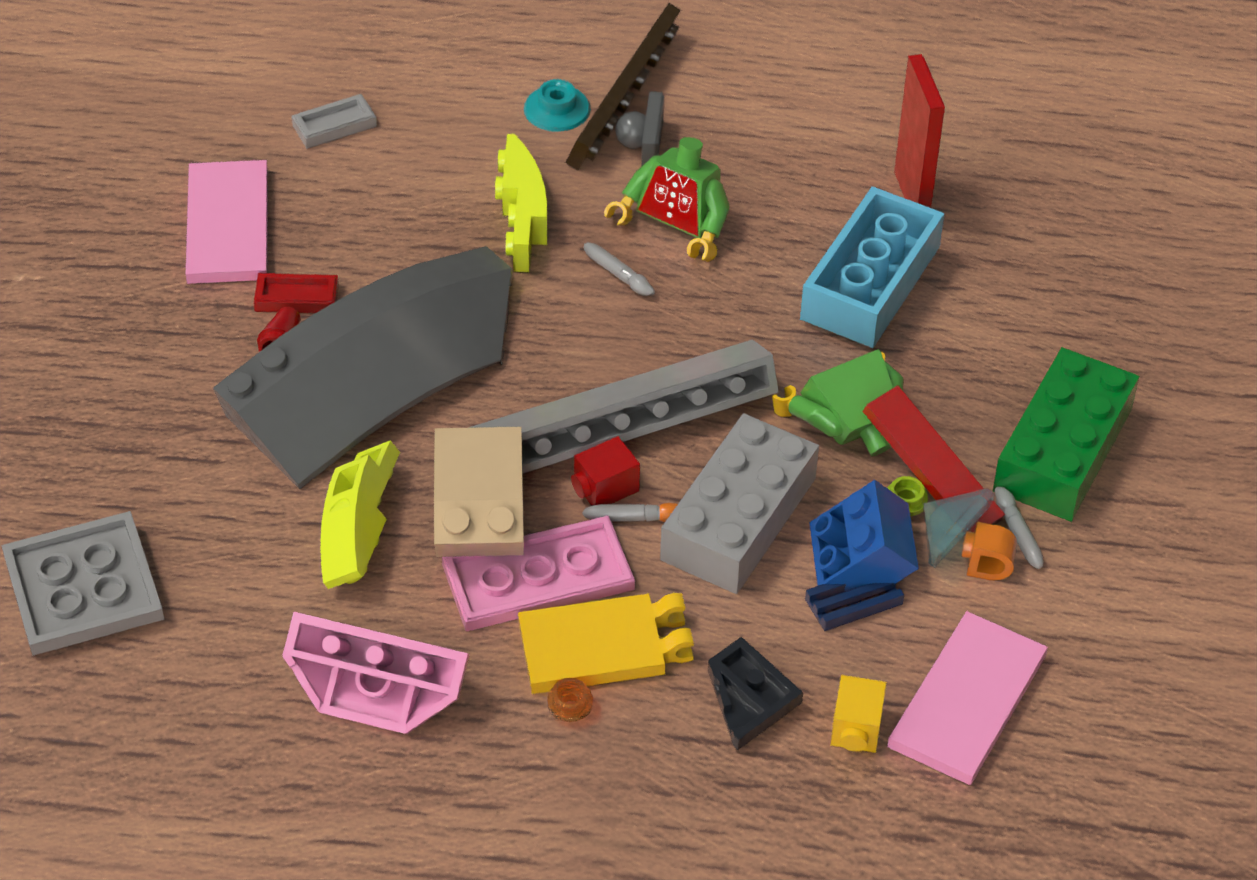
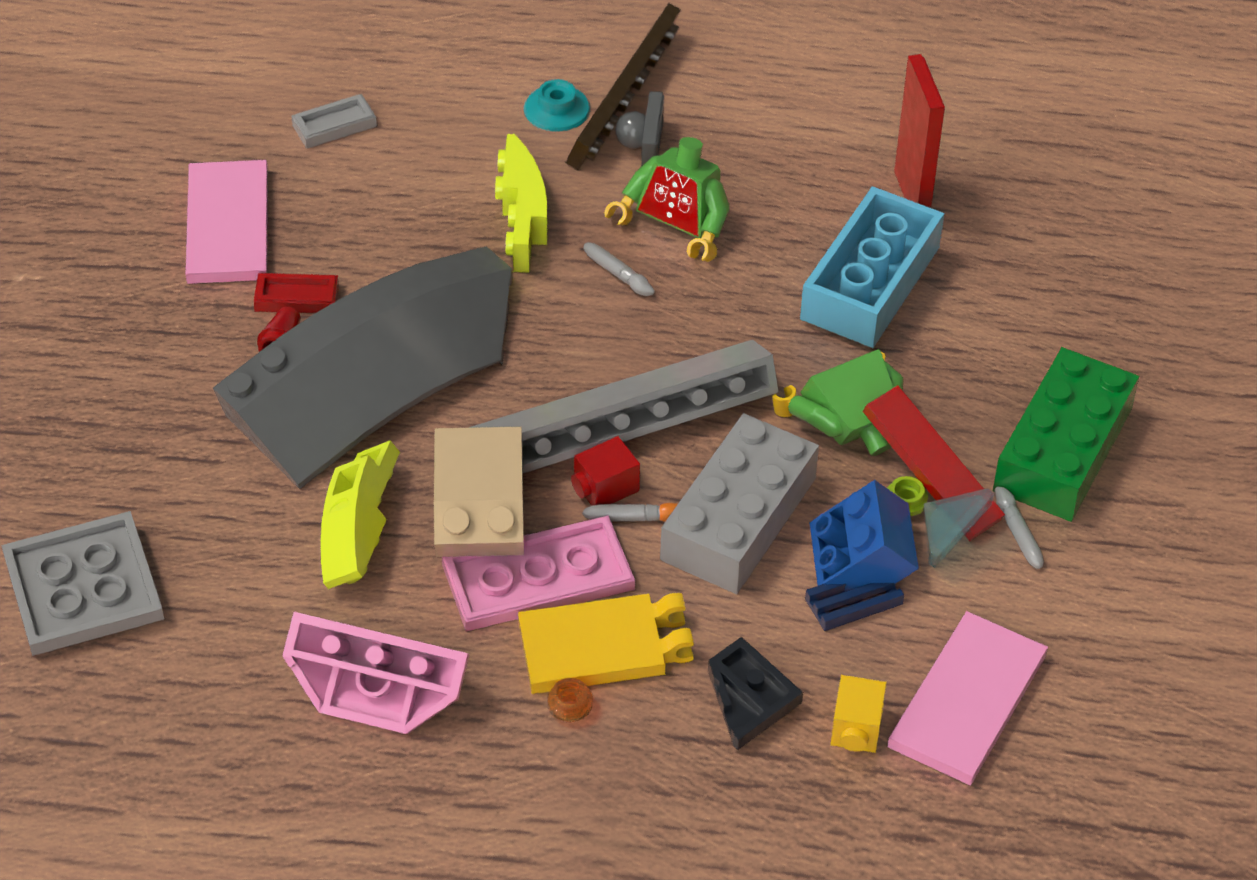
(989, 551): orange plate -> none

